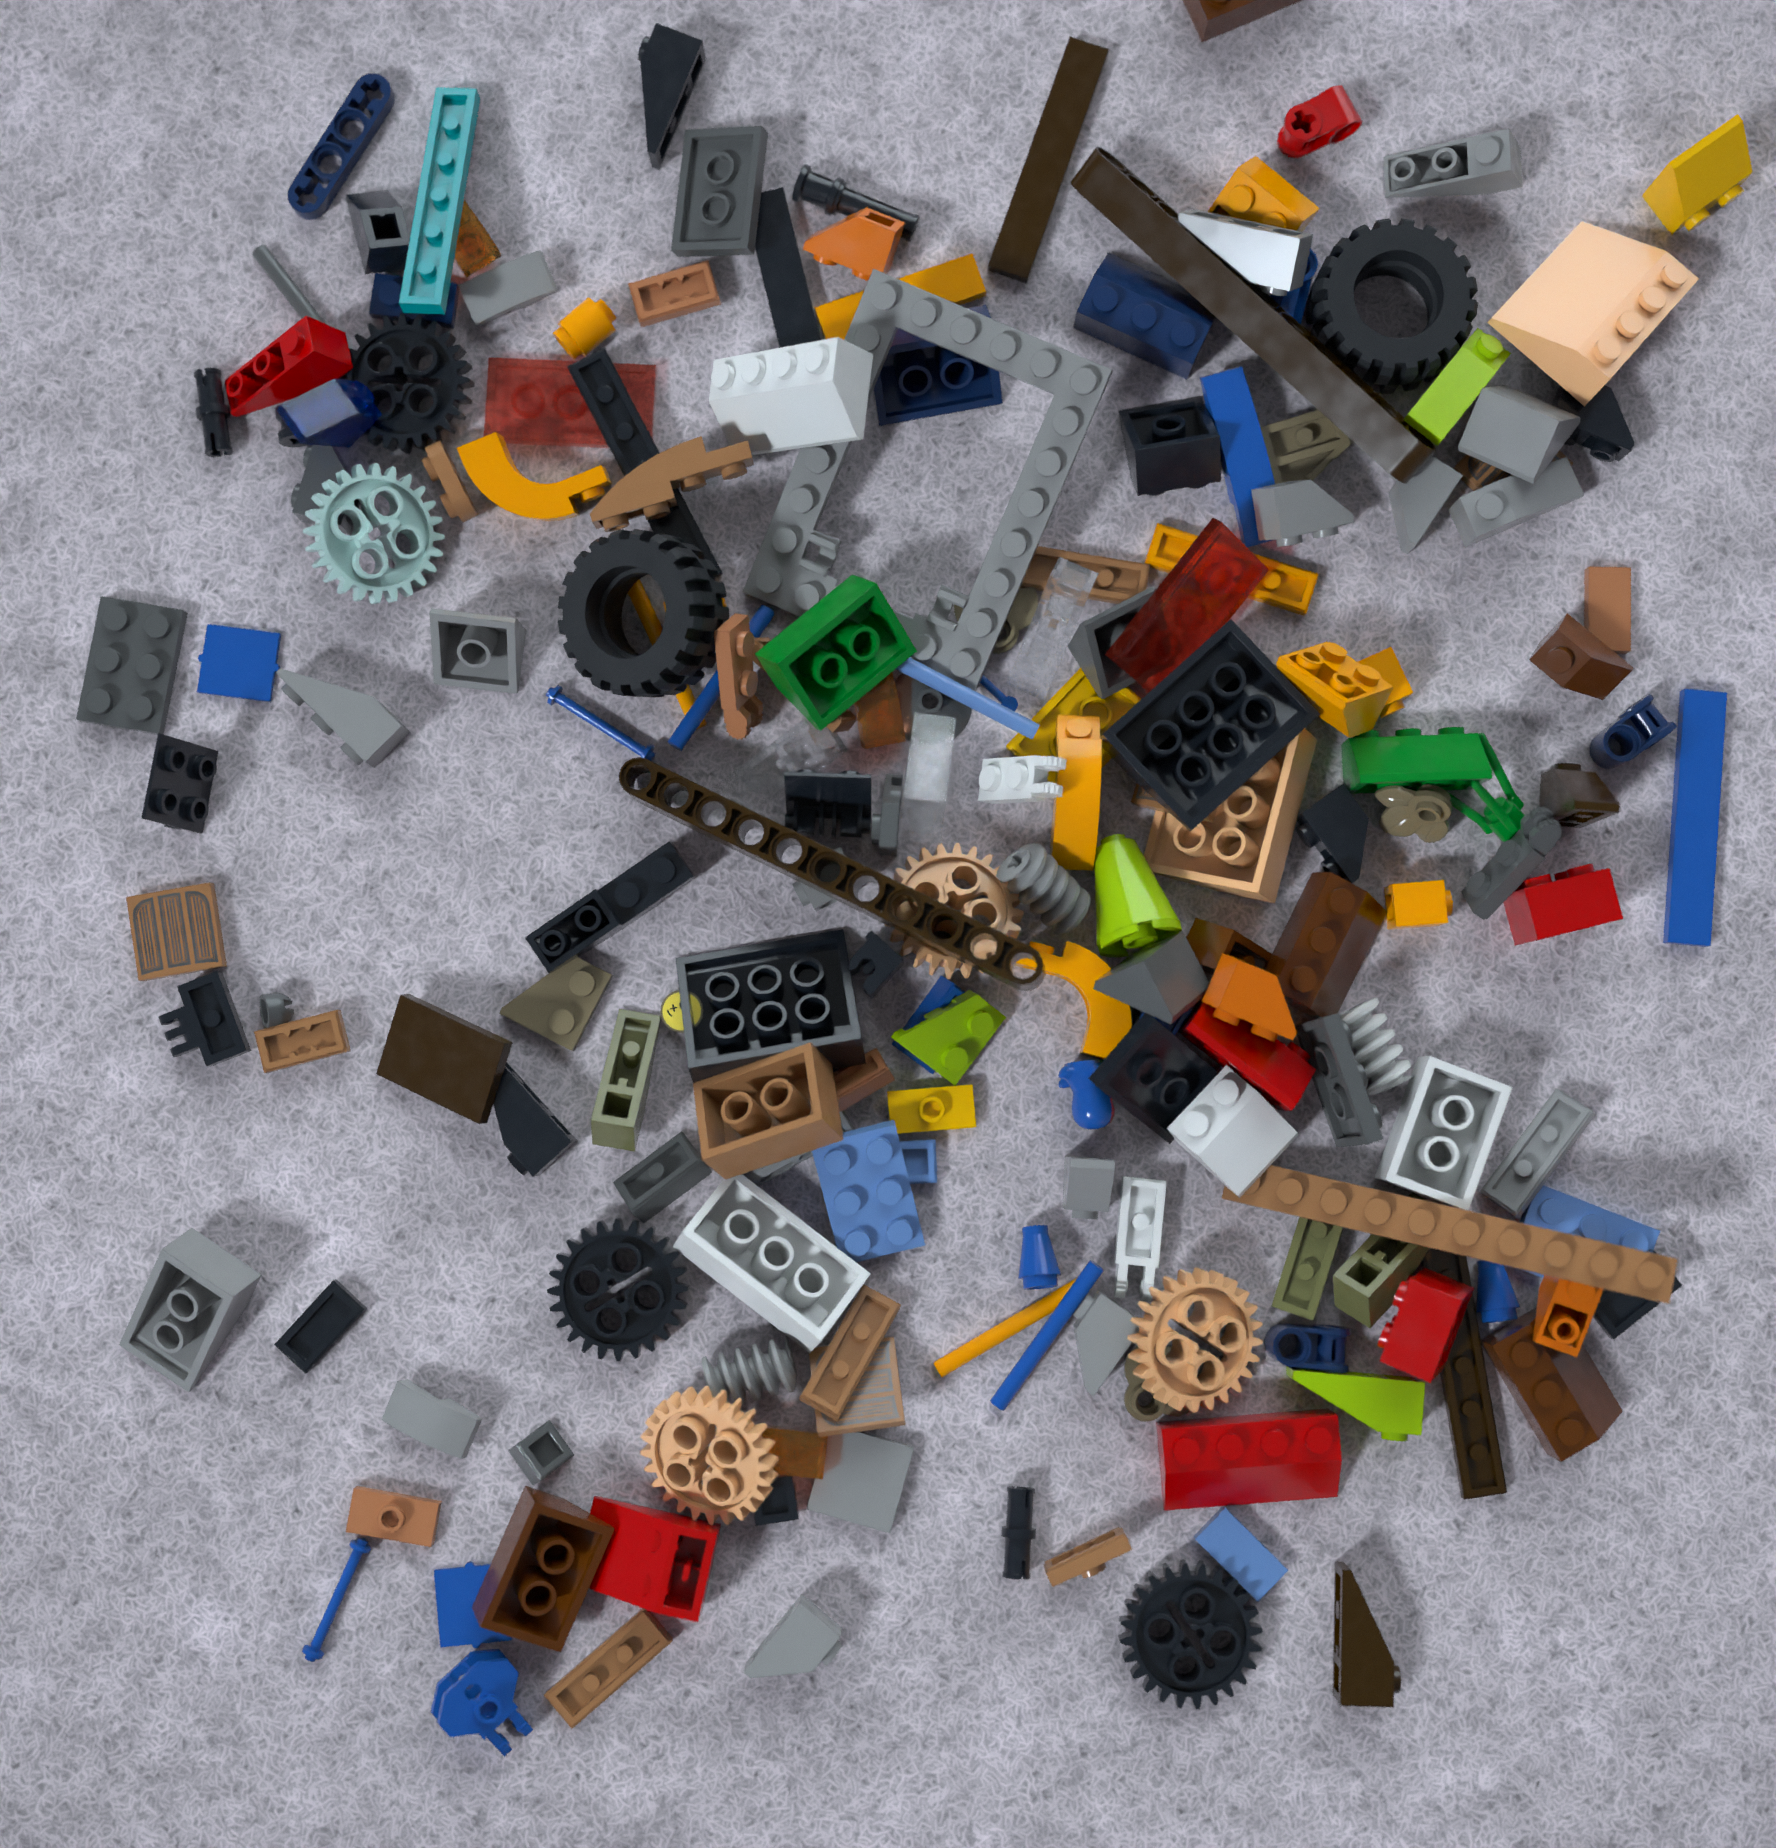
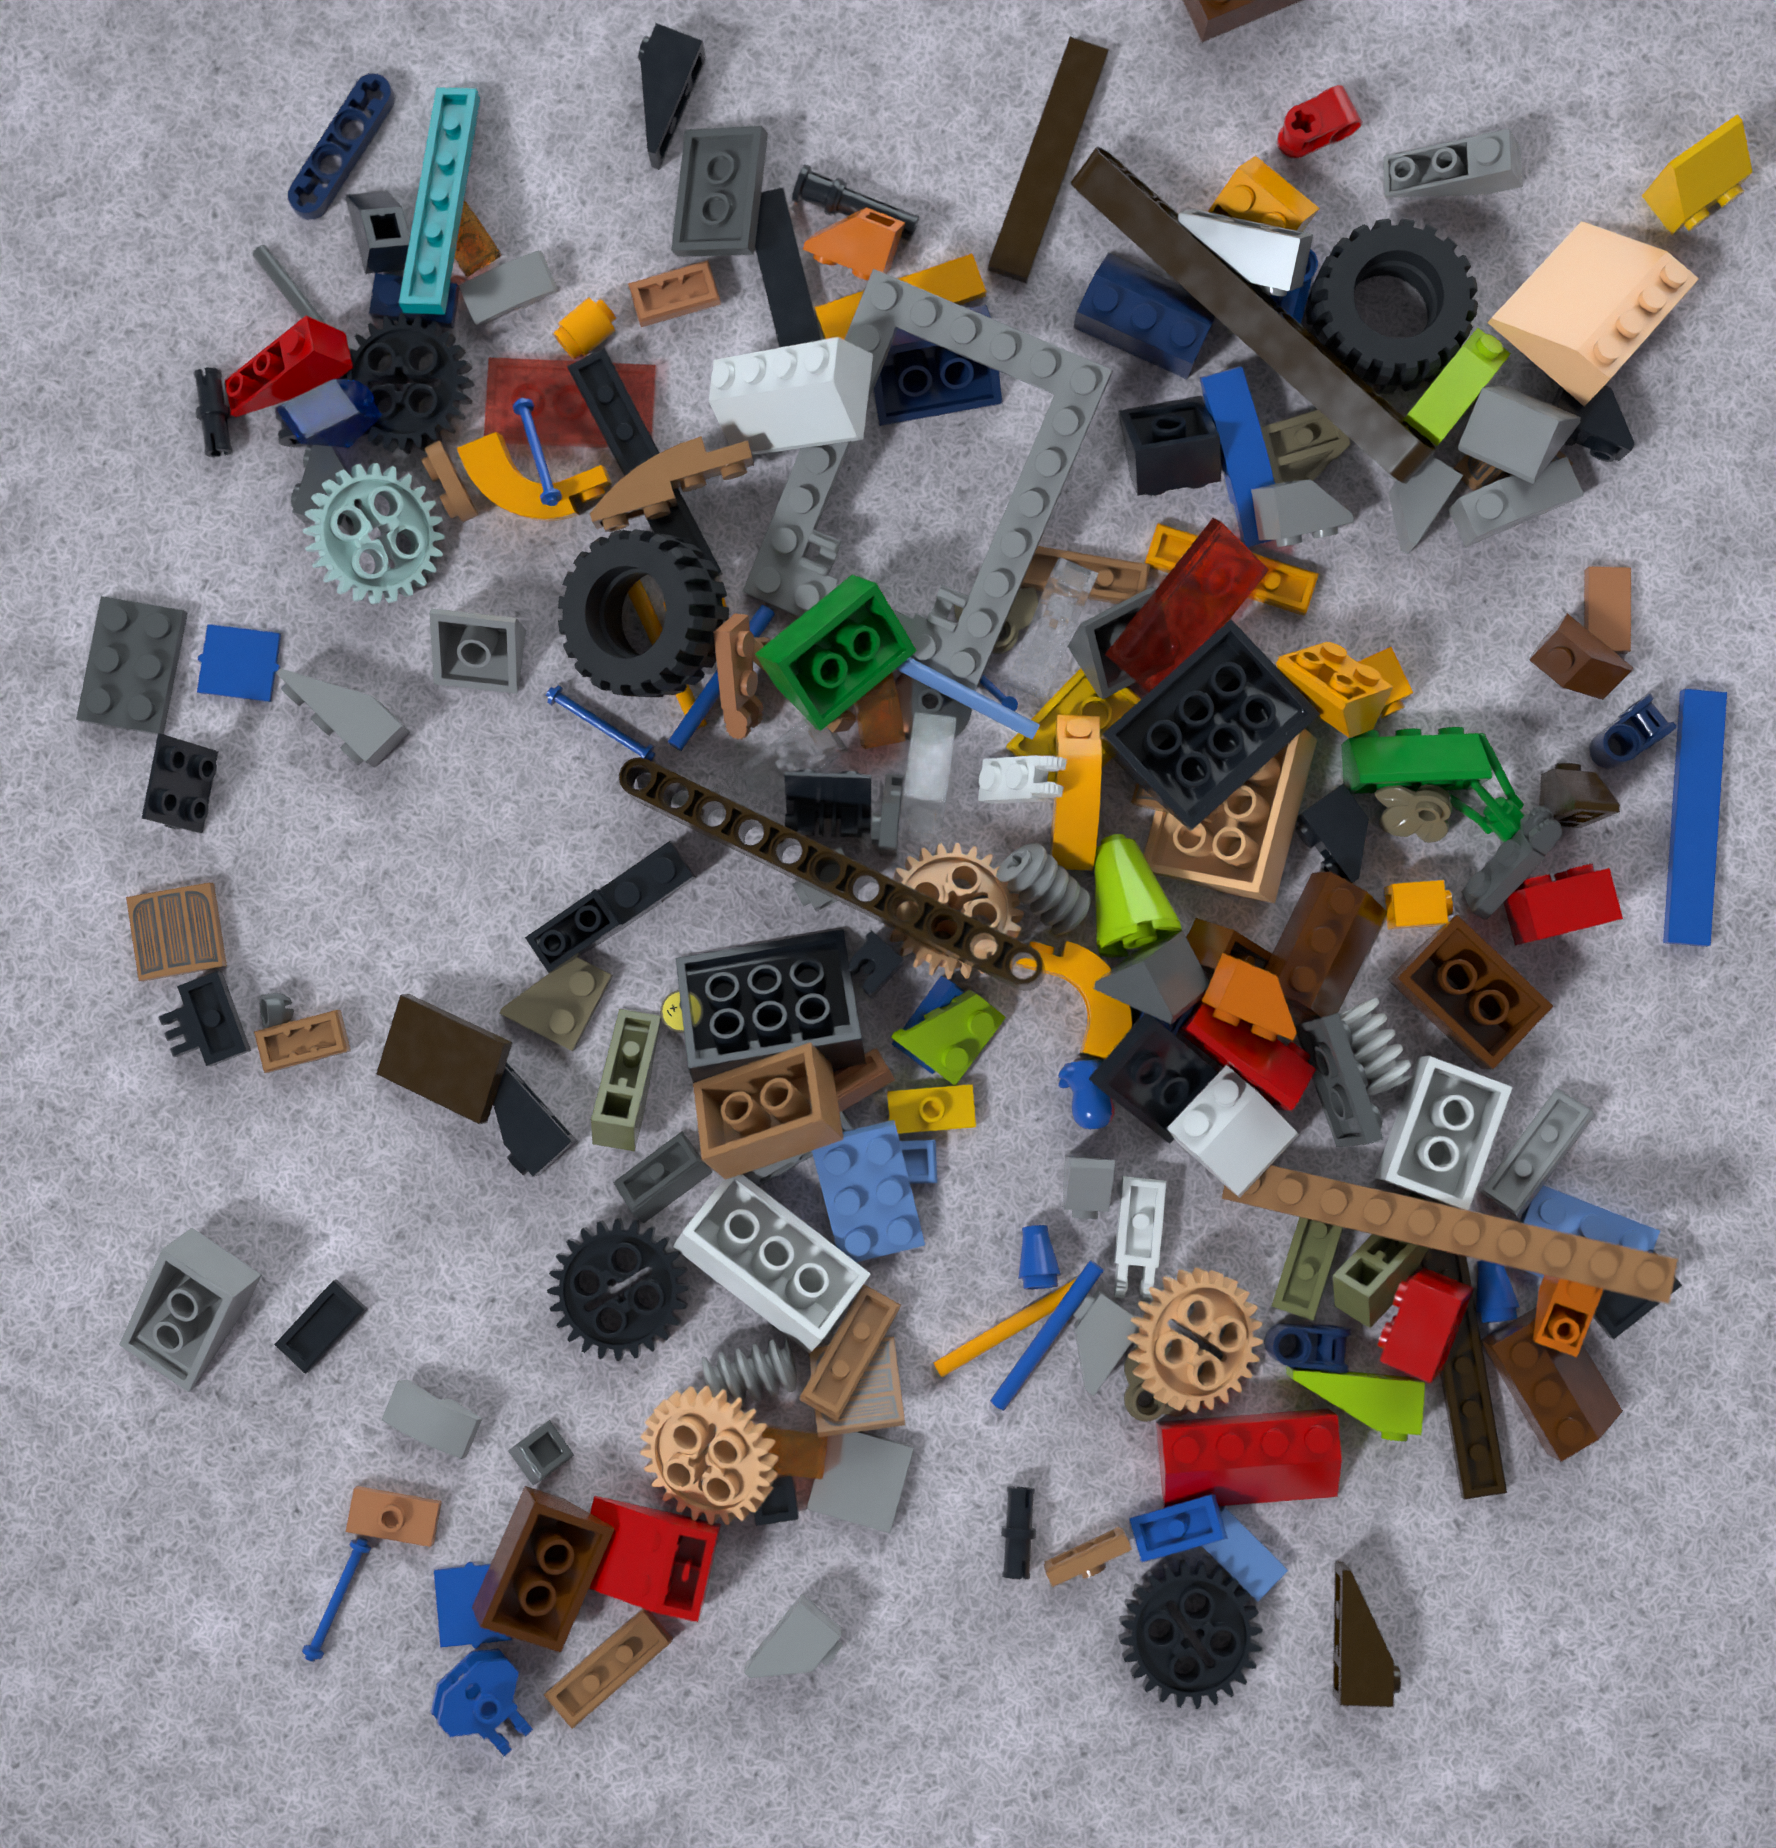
(550, 495): none -> blue axle
(1178, 1528): none -> blue plate
(1470, 993): none -> reddish brown slope

